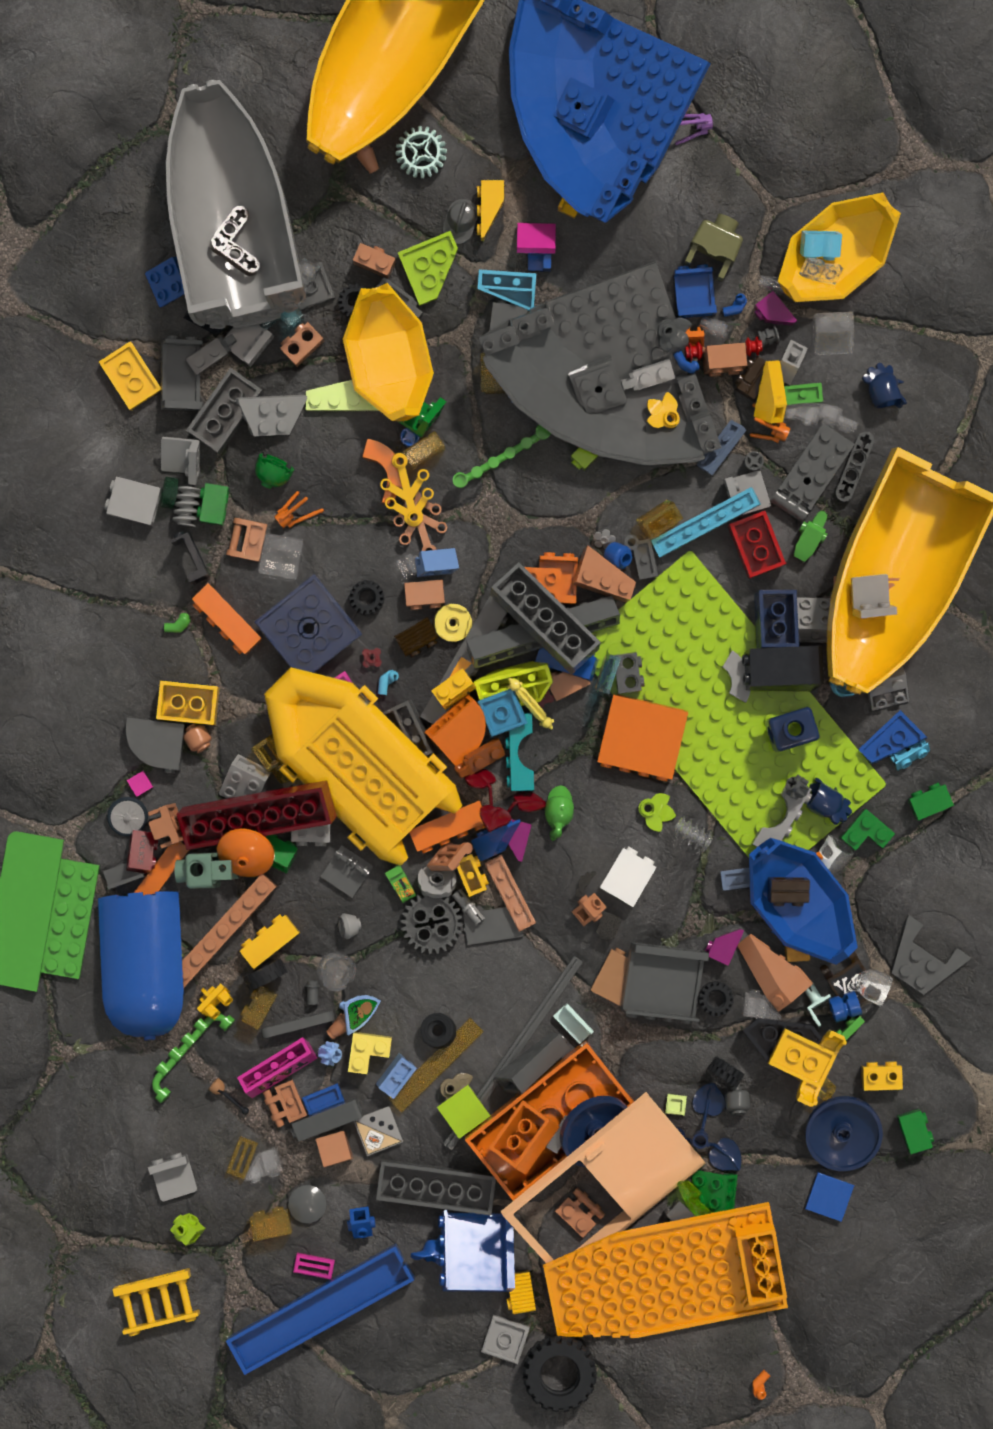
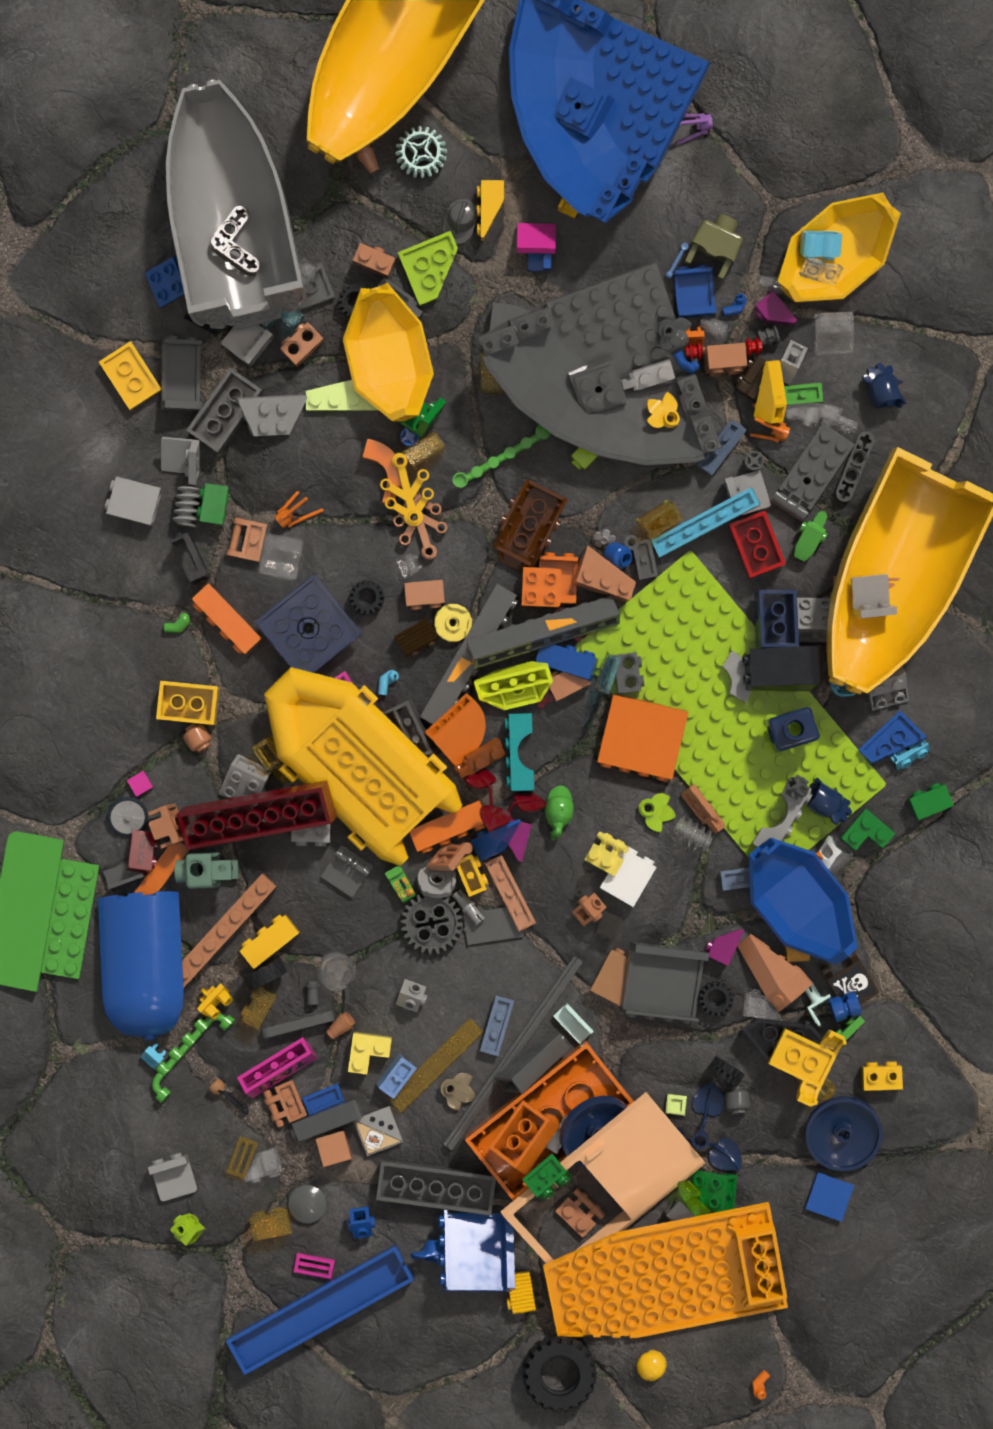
(151, 1057): none -> medium azure tile
(156, 742): dark grey brick -> none
(161, 1282): yellow fence -> none
(169, 492): clear green hat -> none
(210, 354): dark grey hinge -> none
(248, 850): orange dish -> none
(272, 471): green cylinder -> none
(284, 852): green brick -> none
(329, 1053): light blue gear -> none
(348, 925): light grey cone -> none
(358, 1011): shield -> none
(367, 654): dark red plate -> none
(411, 995): none -> light grey brick
(430, 1023): black tyre -> none
(436, 562): medium blue hinge -> none
(453, 689): yellow brick -> none
(463, 1111): lime tile -> none
(497, 1025): none -> sand blue plate
(502, 712): dark azure tile -> none
(505, 1339): light grey tile -> none
(509, 286): medium azure wedge -> none
(528, 525): none -> reddish brown slope
(530, 703): light yellow wheel -> none
(545, 618): dark grey brick -> none
(547, 1178): none -> green bracket
(606, 860): none -> light yellow plate
(651, 1365): none -> yellow hair
(684, 247): none -> medium blue hinge
(702, 808): none -> nougat hinge
(788, 890): dark brown brick -> none
(873, 985): clear piece -> none
(915, 1131): green brick -> none
(918, 966): dark grey wing -> none

